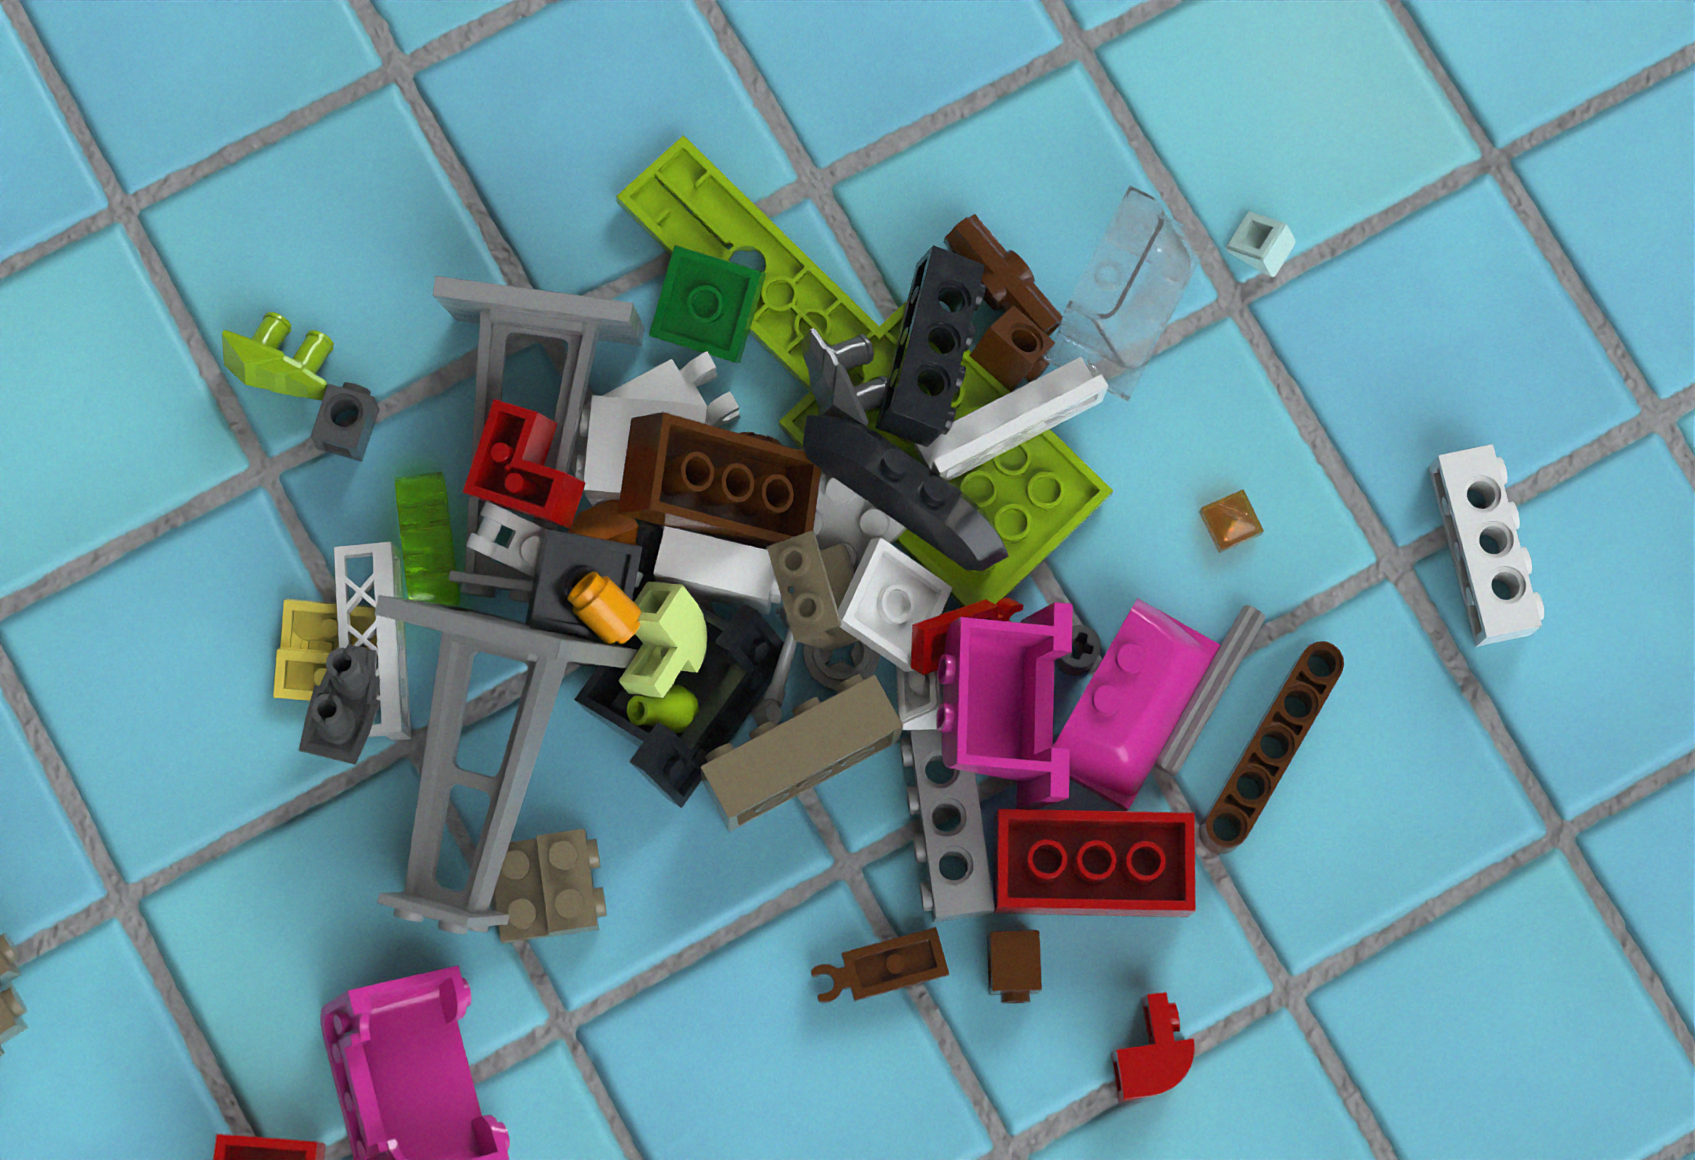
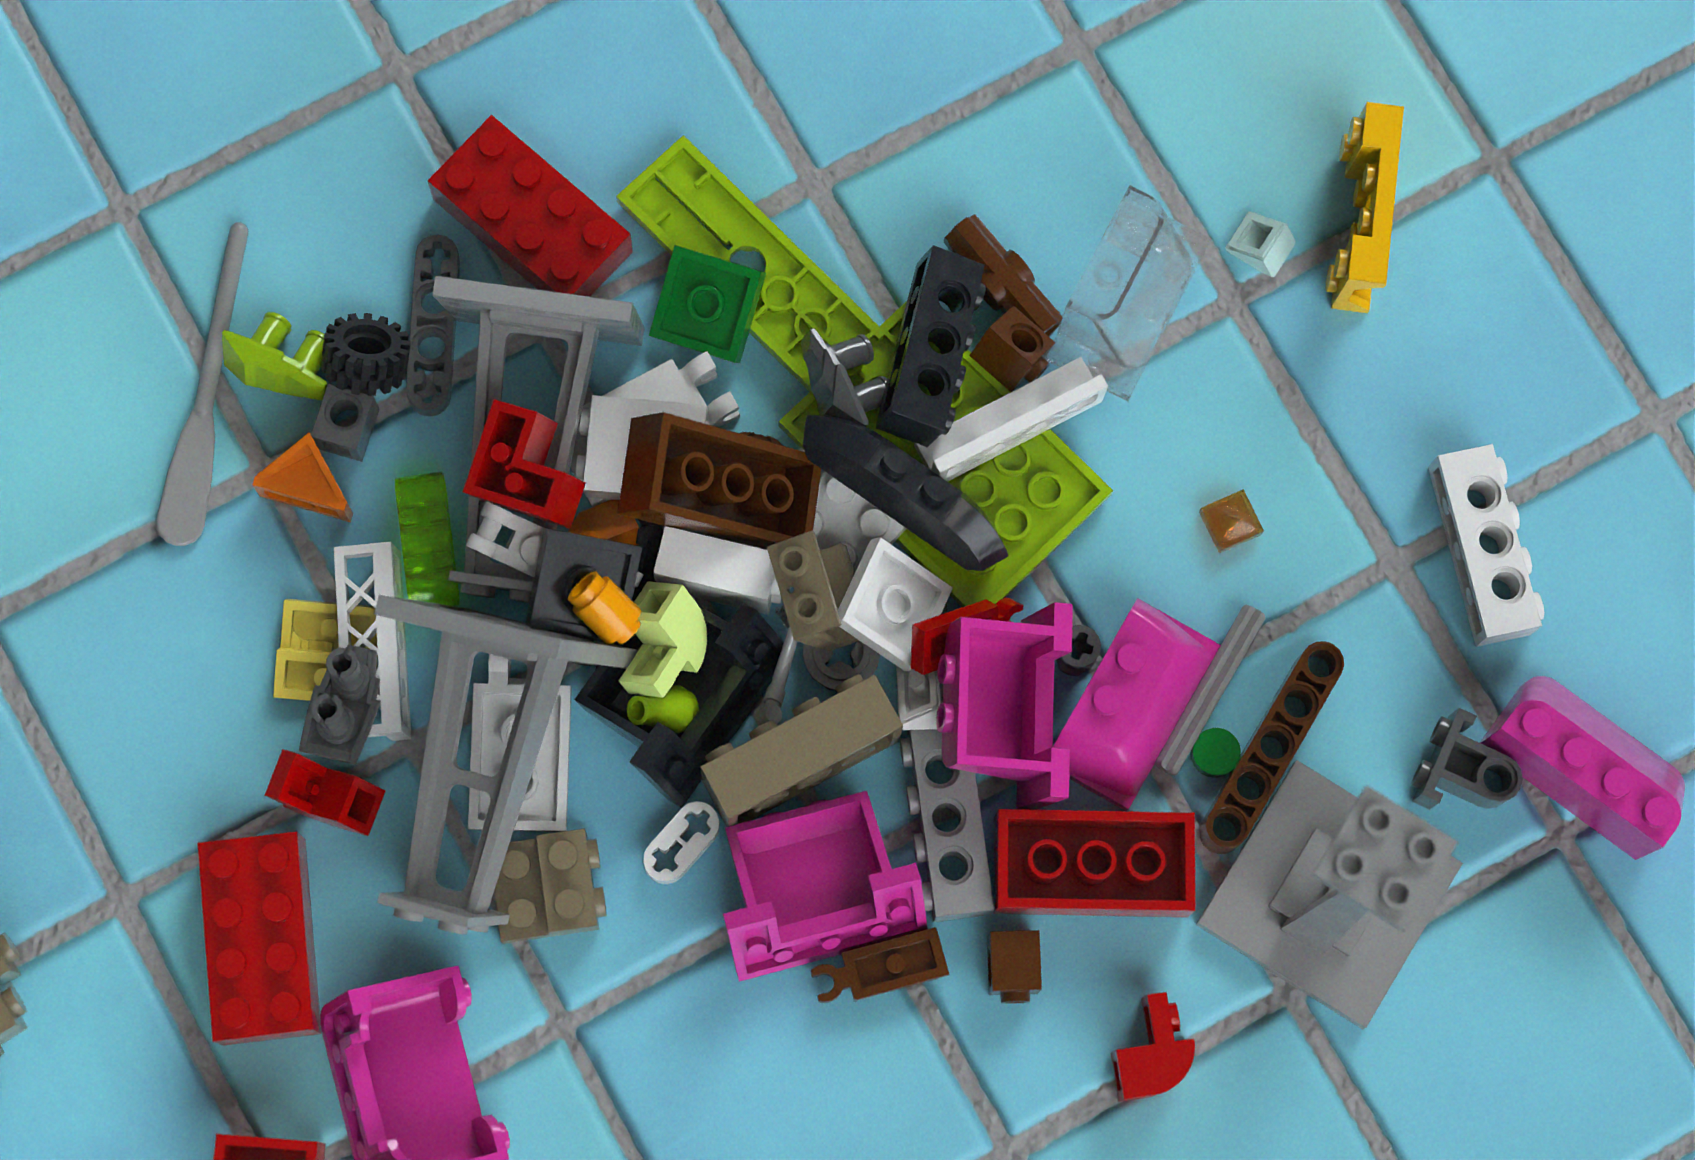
(189, 476): none -> light grey piece
(259, 938): none -> red brick
(303, 481): none -> orange slope
(324, 793): none -> red brick
(365, 354): none -> black tyre
(428, 325): none -> dark grey beam
(492, 720): none -> white tile
(529, 213): none -> red brick
(673, 834): none -> white beam
(816, 887): none -> dark pink windscreen
(1215, 752): none -> green tile
(1332, 891): none -> light grey piece
(1371, 159): none -> yellow piece
(1460, 765): none -> dark grey pin
(1590, 766): none -> dark pink windscreen

